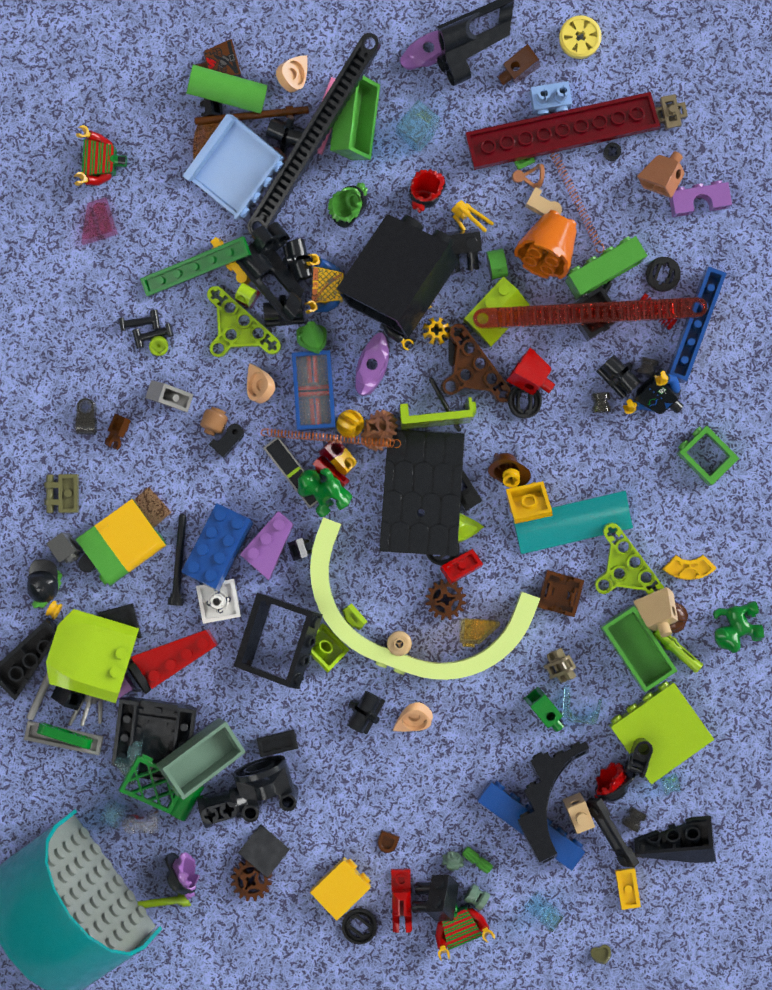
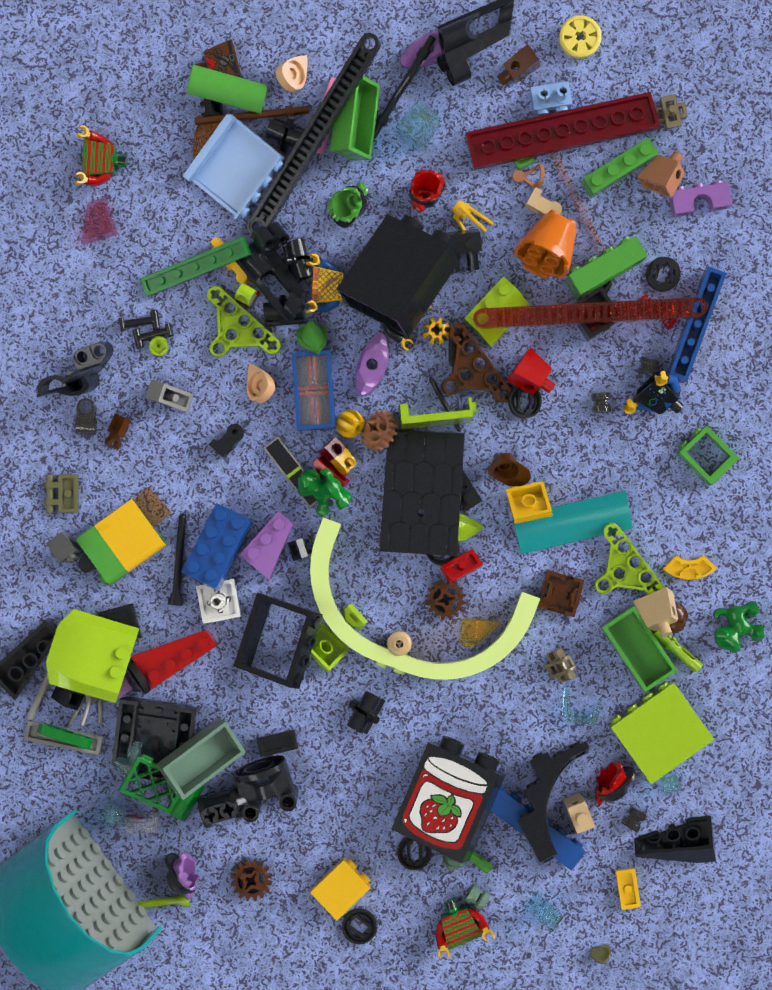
(43, 582): black hair -> none
(54, 609): yellow bush -> none
(86, 371): none -> black panel
(214, 421): medium nougat head -> none
(263, 851): black piece -> none
(330, 438): orange piece -> none
(387, 841): reddish brown tile -> none
(401, 898): red plate -> none
(408, 863): none -> black piece
(414, 718): light nougat piece -> none
(422, 54): none -> black bar
(441, 900): black brick -> none
(449, 799): none -> brick
(497, 263): bright green piece -> none
(515, 477): yellow bush -> none
(544, 709): green torso -> none
(601, 814): black container -> none
(618, 151): black bush -> none
(618, 376): black pin -> none
(619, 168): none -> bright green brick
(639, 759): black piece -> none

